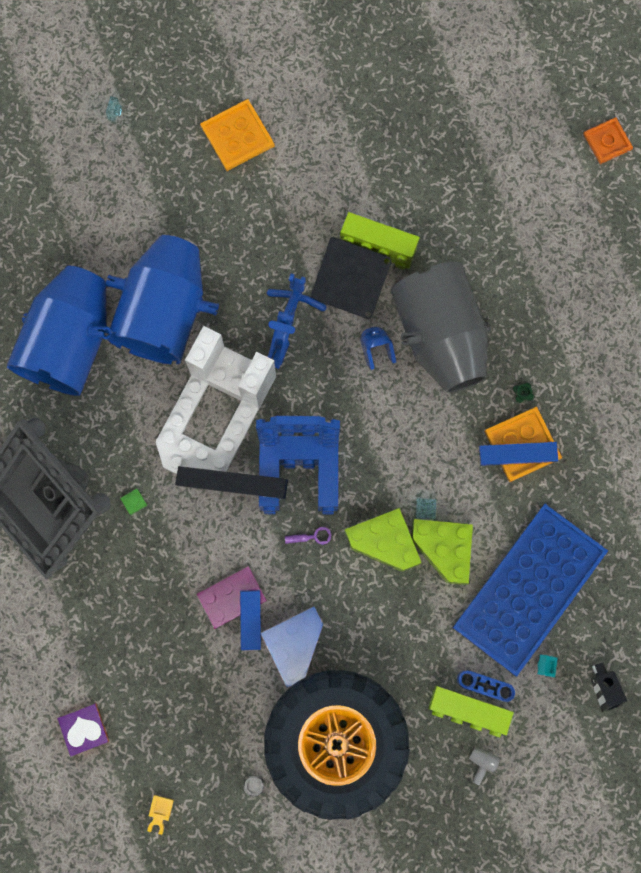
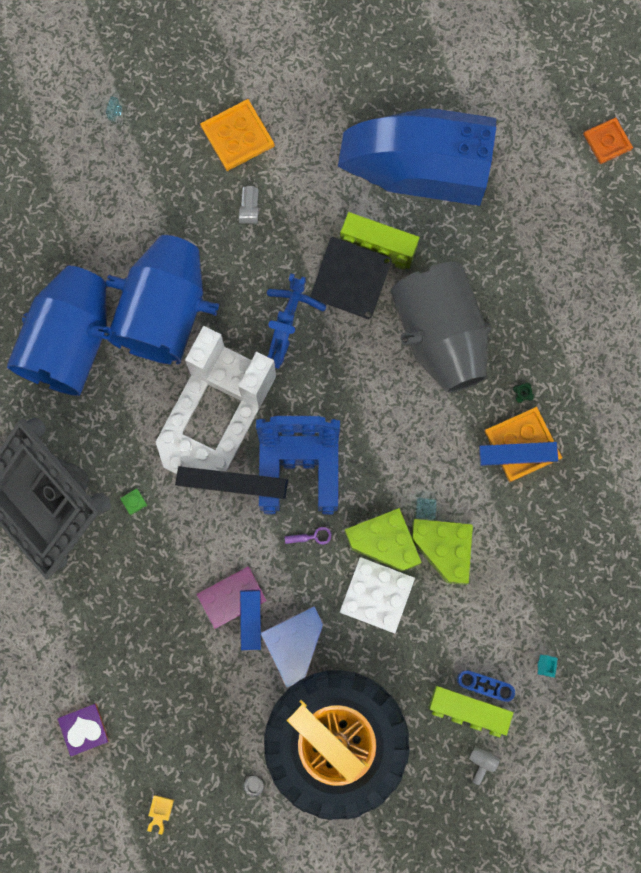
(249, 210): none -> light grey piece
(326, 743): none -> yellow piece
(369, 341): blue piece -> none
(377, 595): none -> white plate
(423, 154): none -> blue windscreen
(530, 590): blue plate -> none
(610, 696): black torso -> none

